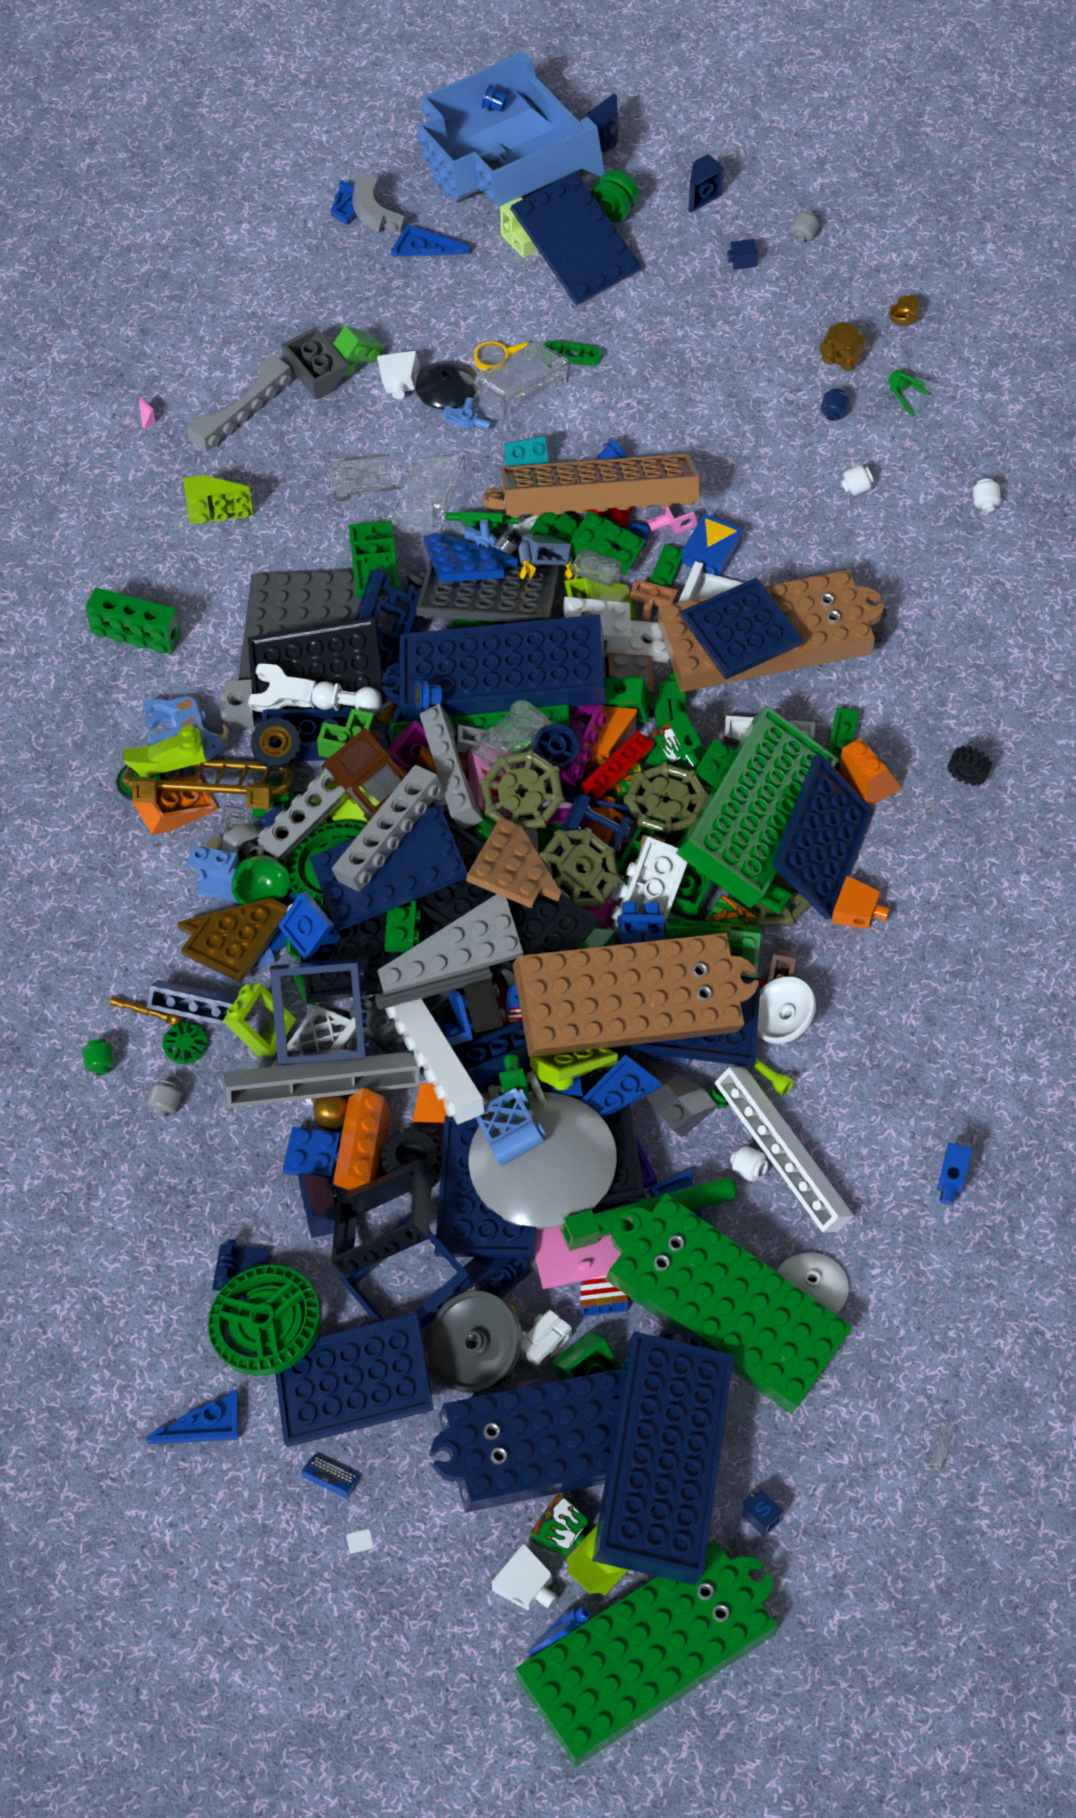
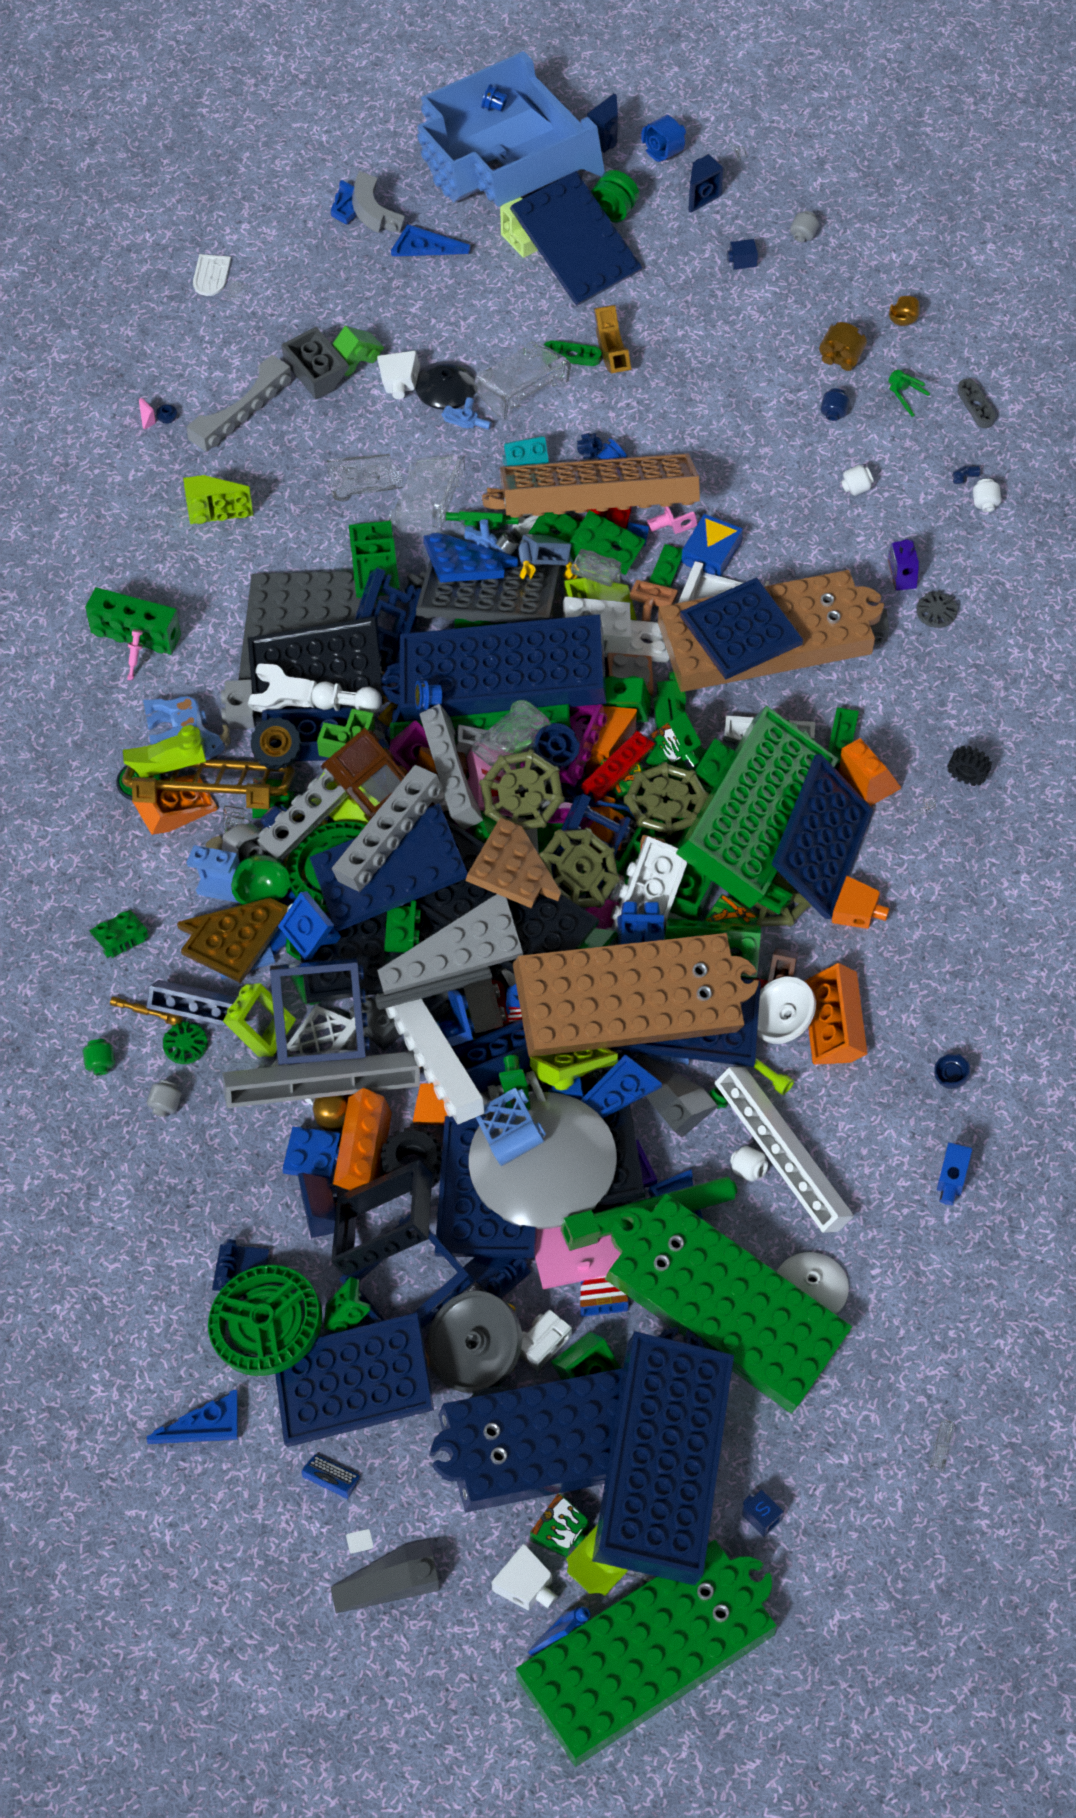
(117, 931): none -> green hinge
(134, 651): none -> bright pink piece
(166, 413): none -> dark blue plate
(211, 274): none -> white window
(345, 1308): none -> green bracket
(394, 1577): none -> dark grey wedge
(493, 352): piece -> none
(589, 445): none -> dark blue gear
(610, 343): none -> pearl gold arch
(663, 138): none -> blue brick
(838, 1024): none -> orange slope
(900, 557): none -> dark purple torso
(936, 609): none -> dark grey wheel
(952, 1071): none -> dark blue hair
(965, 471): none -> dark blue arm
(976, 411): none -> dark grey beam

